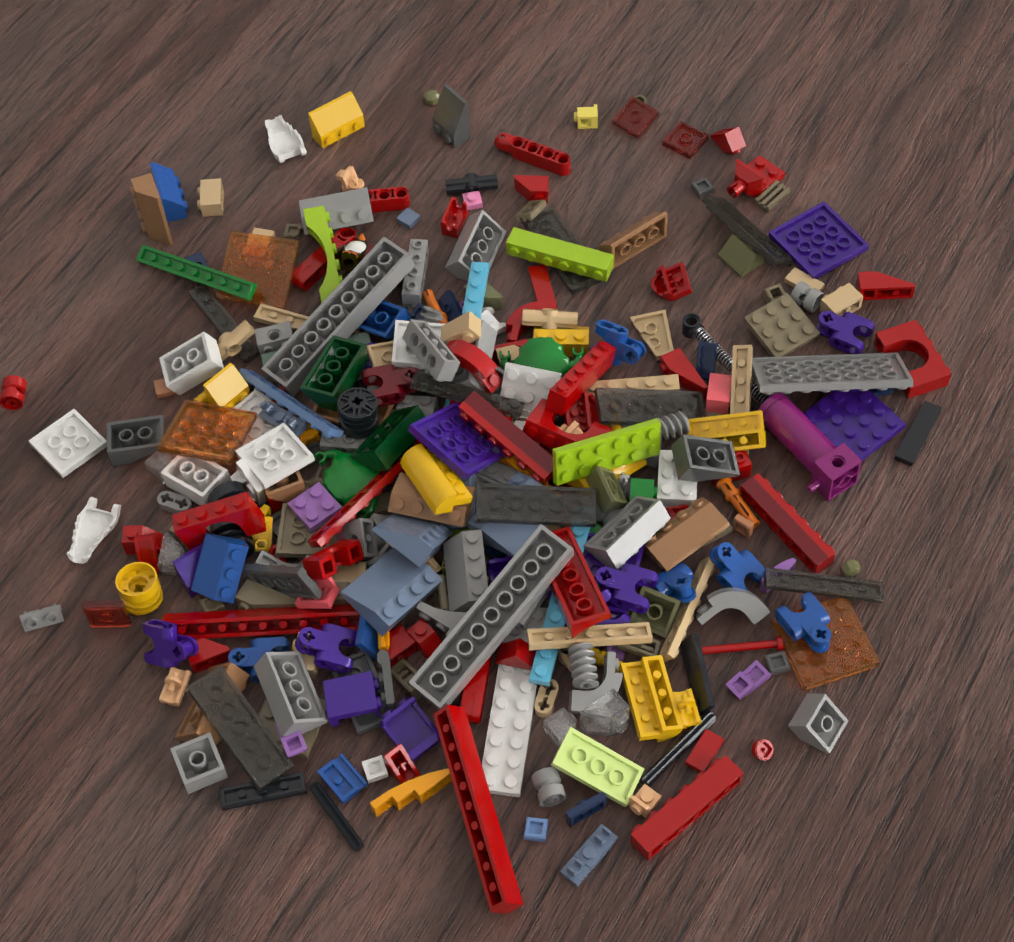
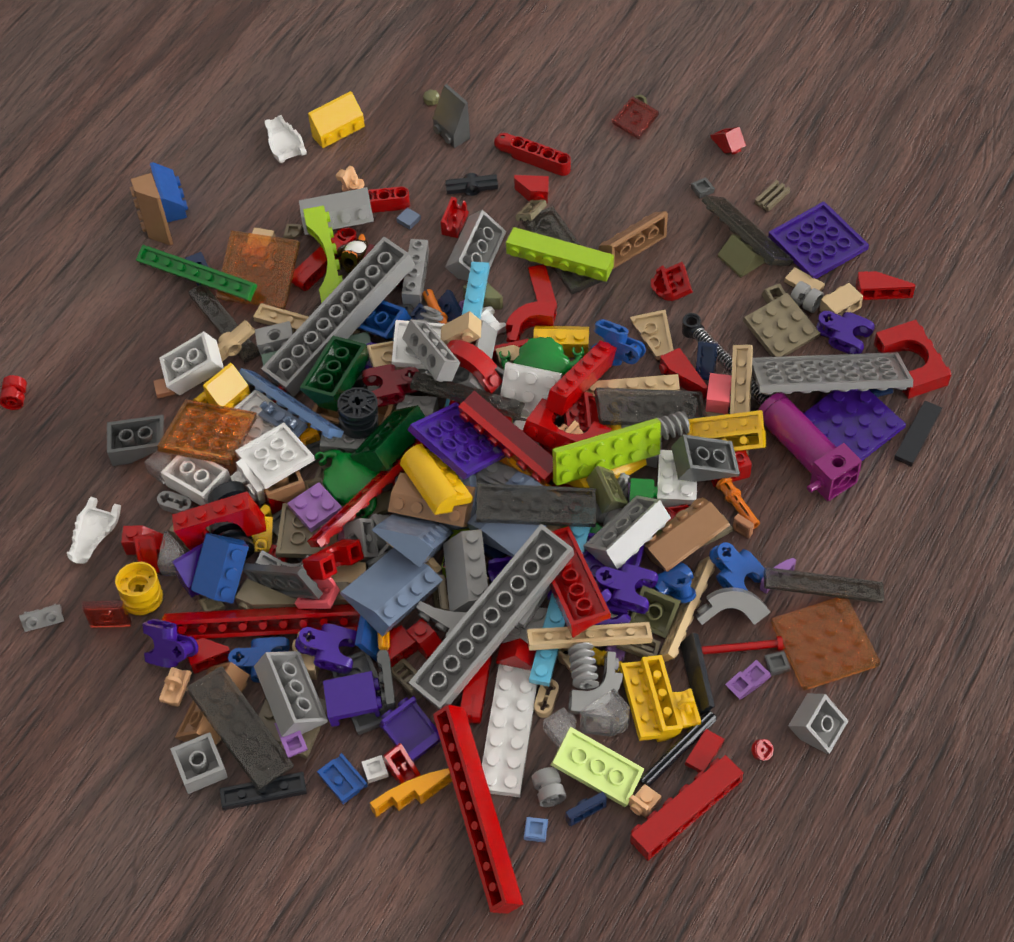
(68, 443): white plate -> none
(211, 197): tan brick -> none
(336, 816): black axle -> none
(473, 200): bright pink plate -> none
(549, 318): tan piece -> none
(586, 117): light yellow brick -> none
(589, 855): sand blue plate -> none
(685, 139): clear red tile -> none
(754, 177): red plate -> none
(787, 524): brick -> none
(807, 624): blue piece -> none
(850, 568): olive tile -> none

